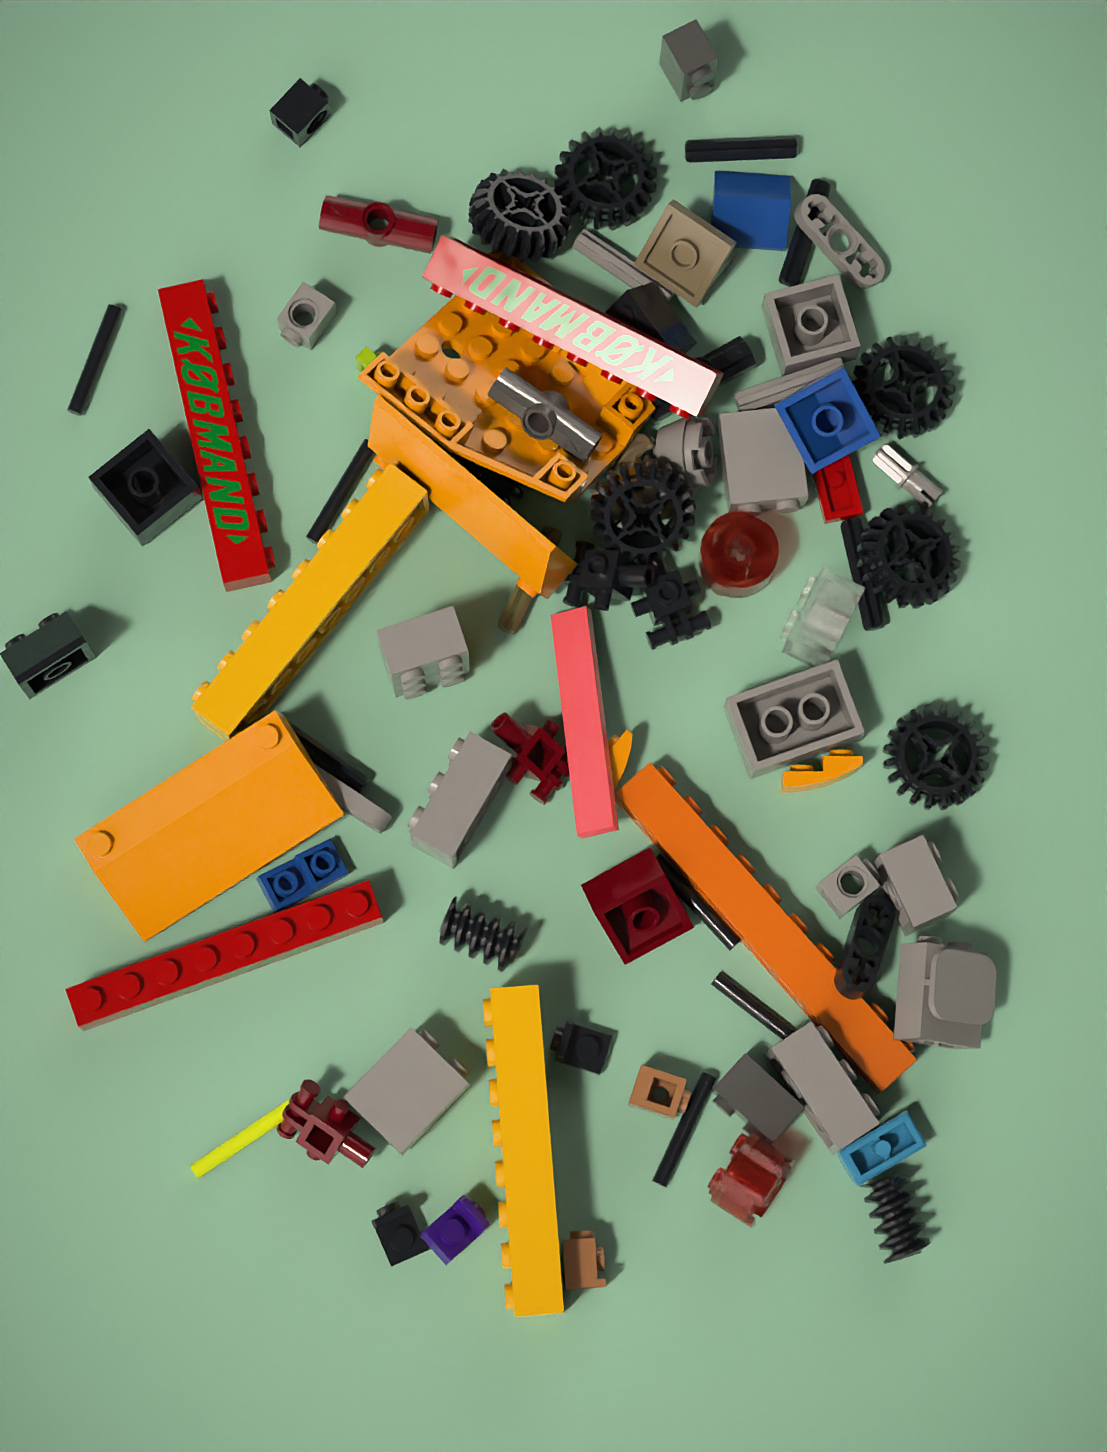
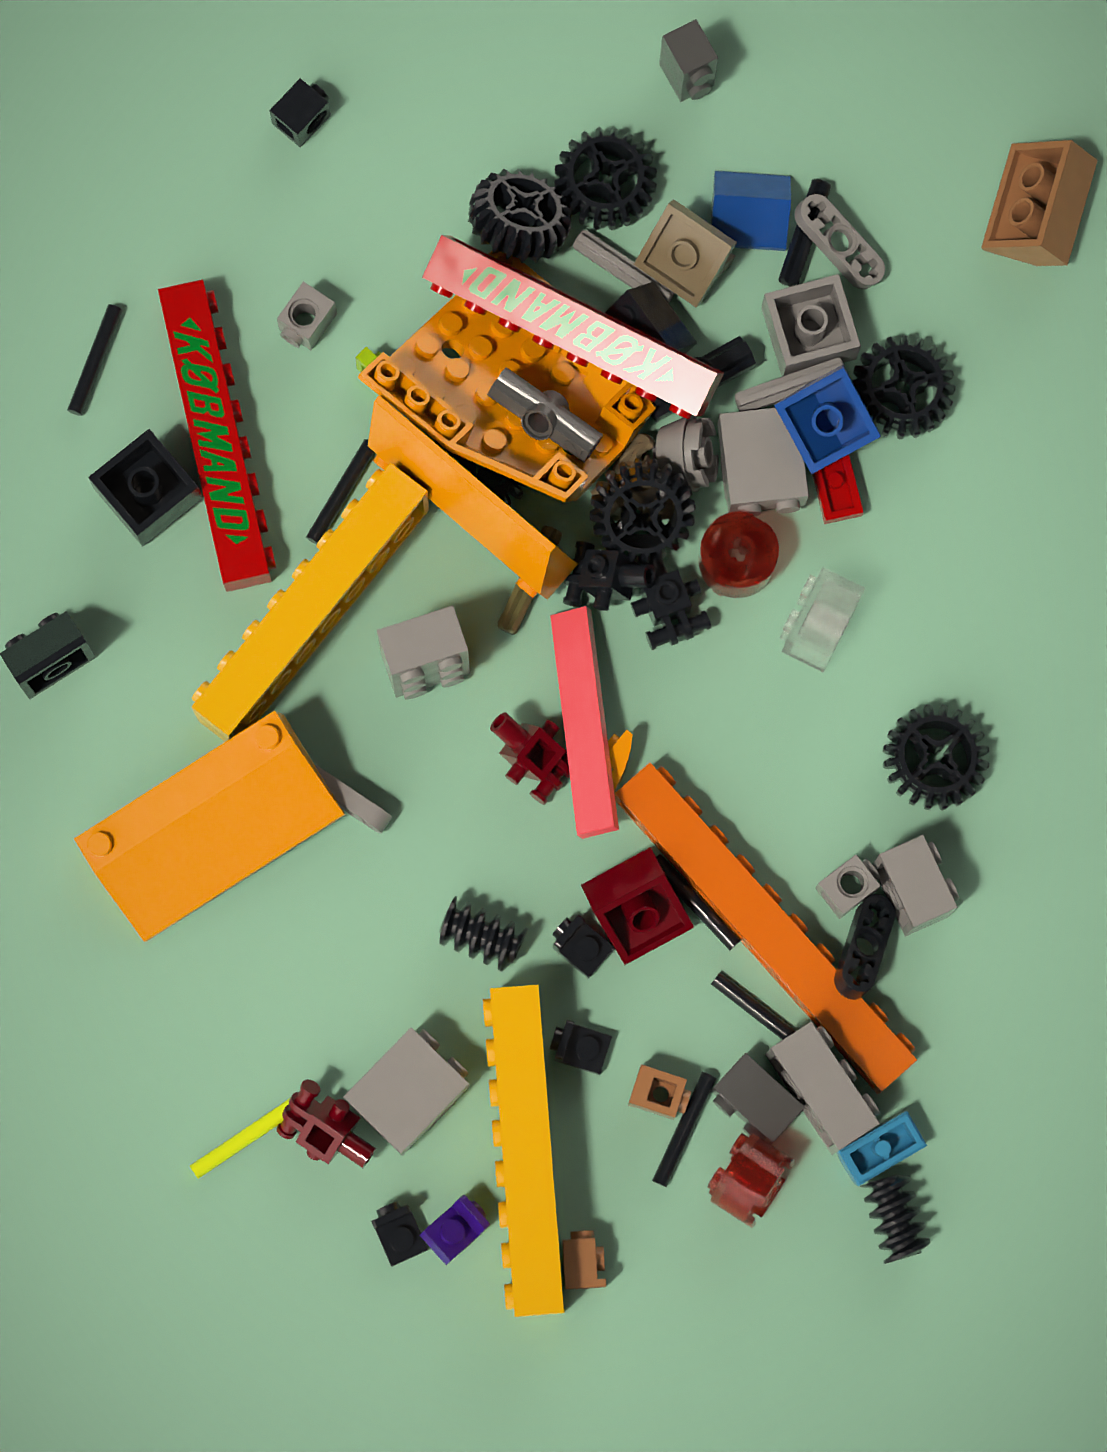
(224, 956): red brick -> none
(302, 876): blue slope -> none
(332, 762): black axle -> none
(354, 217): dark red piece -> none
(459, 799): light grey brick -> none
(581, 945): none -> black bracket
(740, 149): black axle -> none
(793, 719): light grey brick -> none
(833, 769): light orange slope -> none
(869, 604): black axle -> none
(906, 475): light grey axle -> none
(918, 585): black gear -> none
(943, 994): light grey brick -> none
(1040, 202): none -> medium nougat slope

